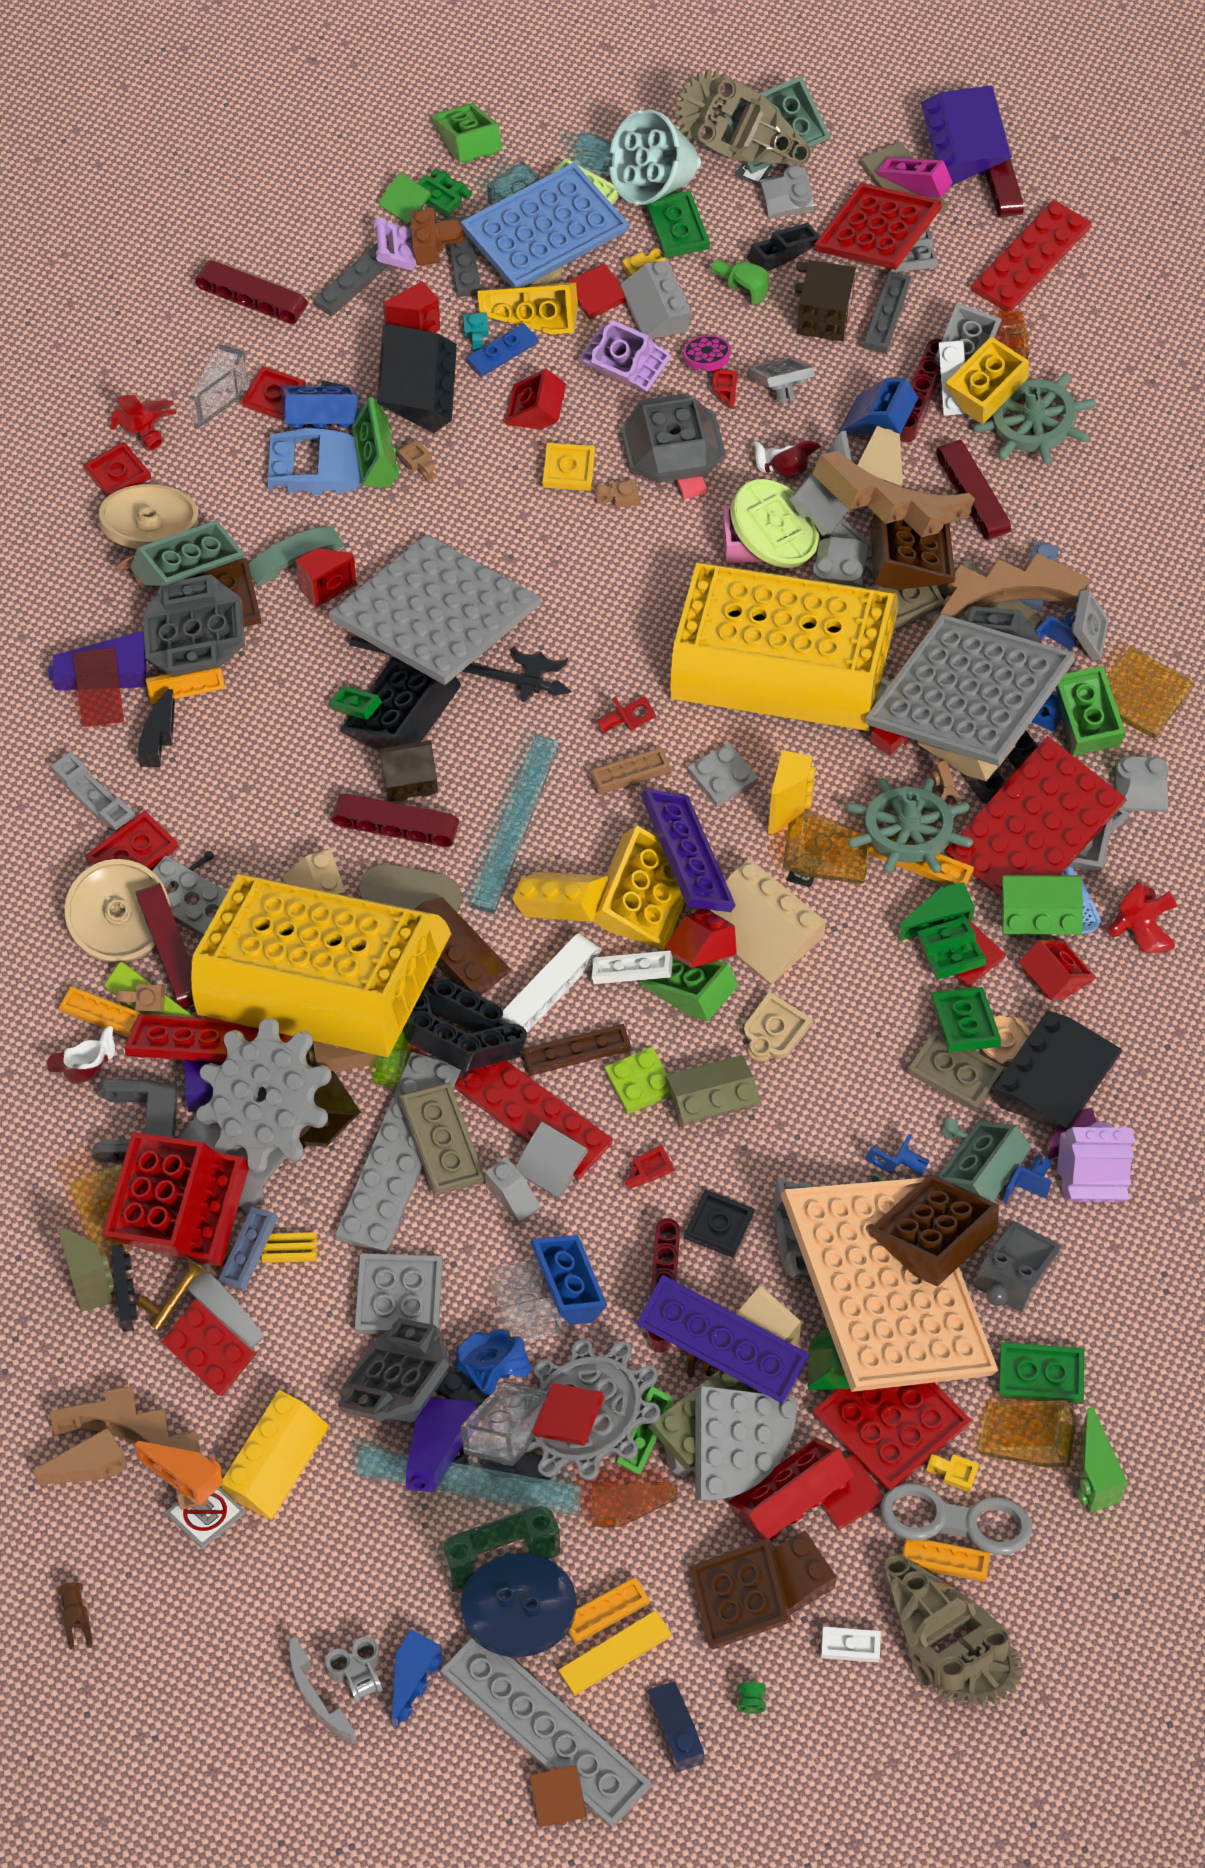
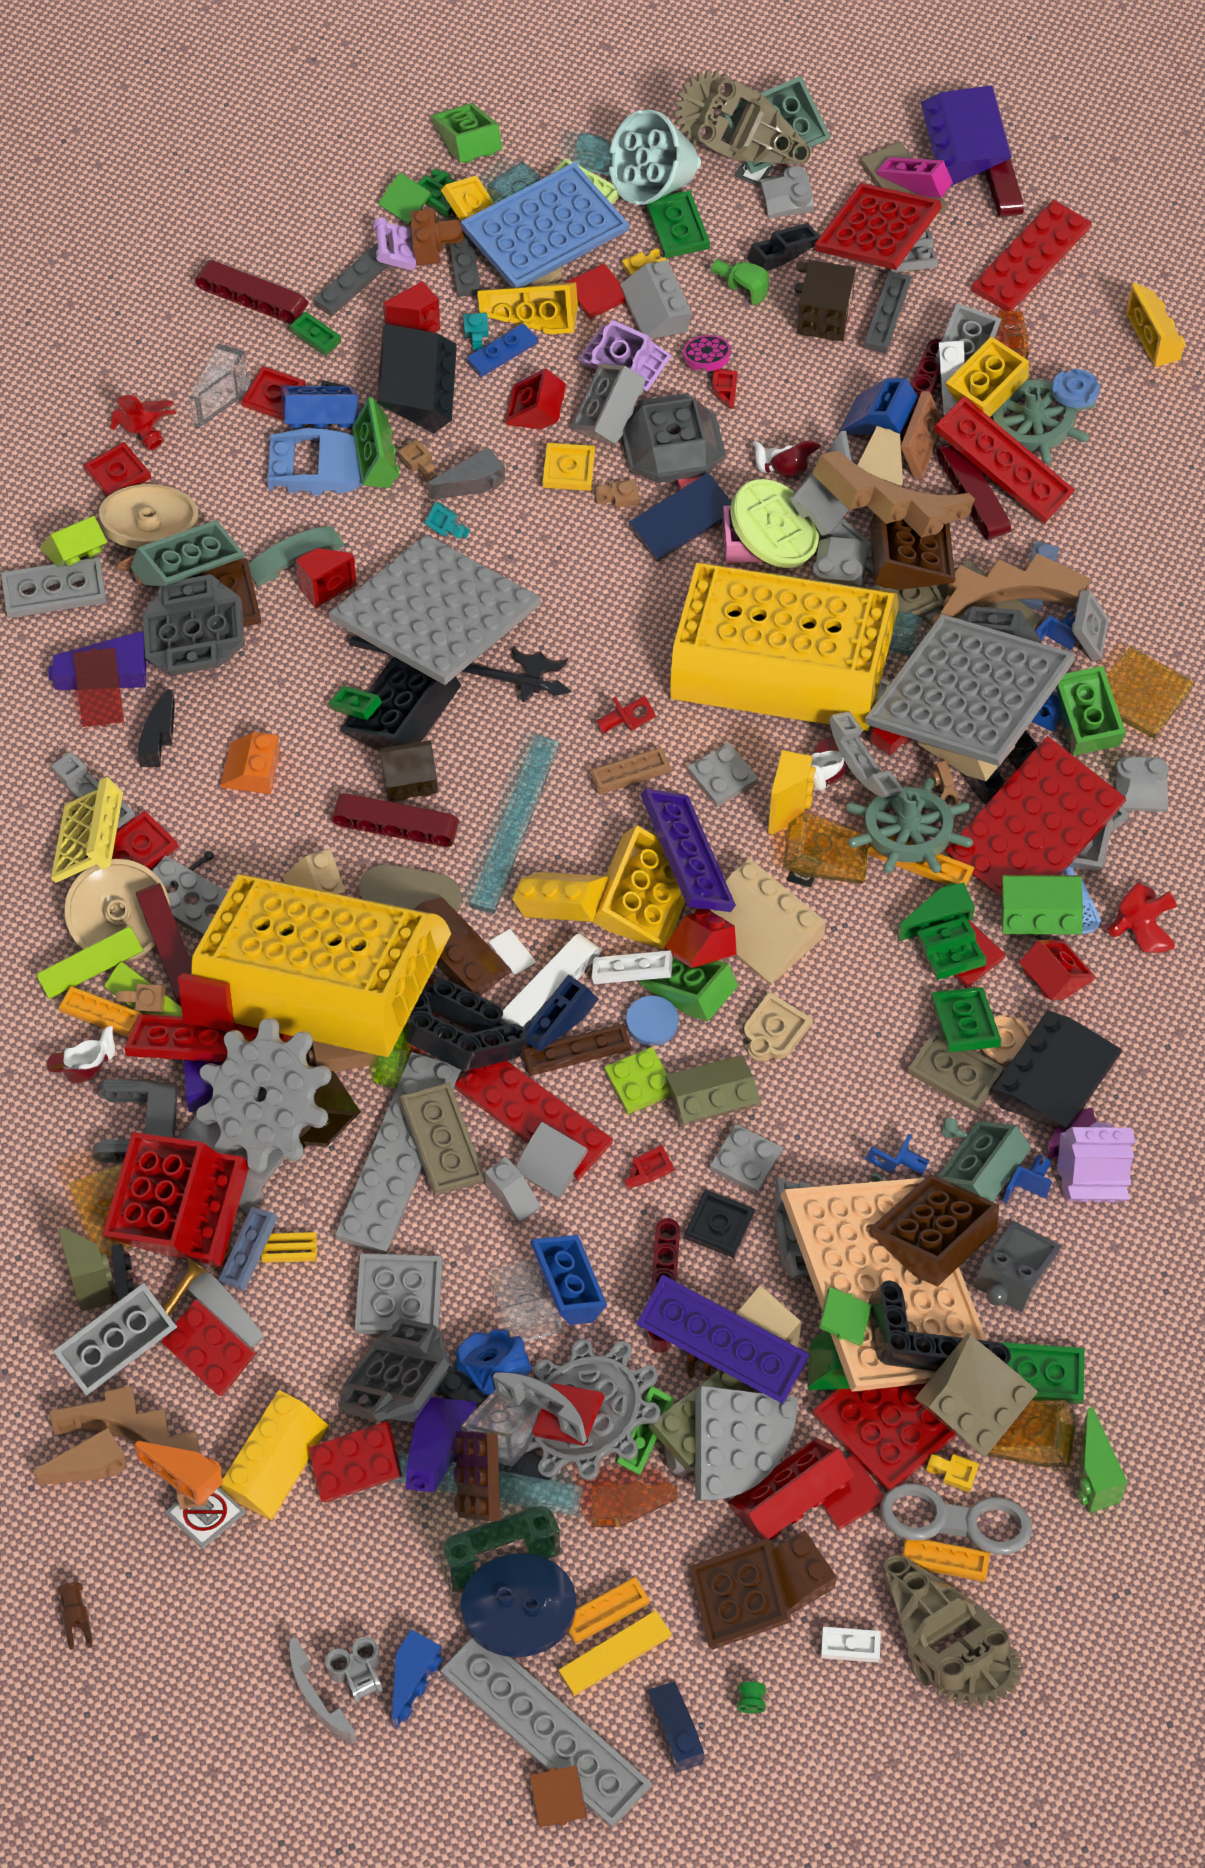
(64, 598): none -> light grey plate
(74, 542): none -> lime slope
(89, 962): none -> lime slope
(100, 831): none -> light yellow fence
(114, 1339): none -> light grey slope
(185, 684): light orange plate -> none
(206, 1002): none -> red tile
(252, 763): none -> orange slope
(315, 333): none -> green plate
(355, 1462): none -> red plate
(444, 521): none -> teal plate
(467, 197): none -> yellow plate
(469, 477): none -> flat silver slope
(477, 1475): none -> reddish brown plate
(512, 951): none -> white sticker
(518, 1387): none -> light grey slope
(560, 1013): none -> dark blue slope
(608, 403): none -> light grey slope
(652, 1020): none -> medium blue tile
(681, 517): none -> dark blue tile
(746, 1159): none -> light grey plate
(781, 375): light grey plate -> none
(828, 763): none -> white hair
(845, 1316): none -> bright green piece
(858, 759): none -> light grey slope
(906, 633): none -> clear light blue bracket
(910, 1349): none -> black beam
(920, 436): none -> nougat tile
(976, 1395): none -> dark tan slope
(1004, 459): none -> red plate
(1075, 388): none -> medium blue tile
(1154, 326): none -> yellow slope

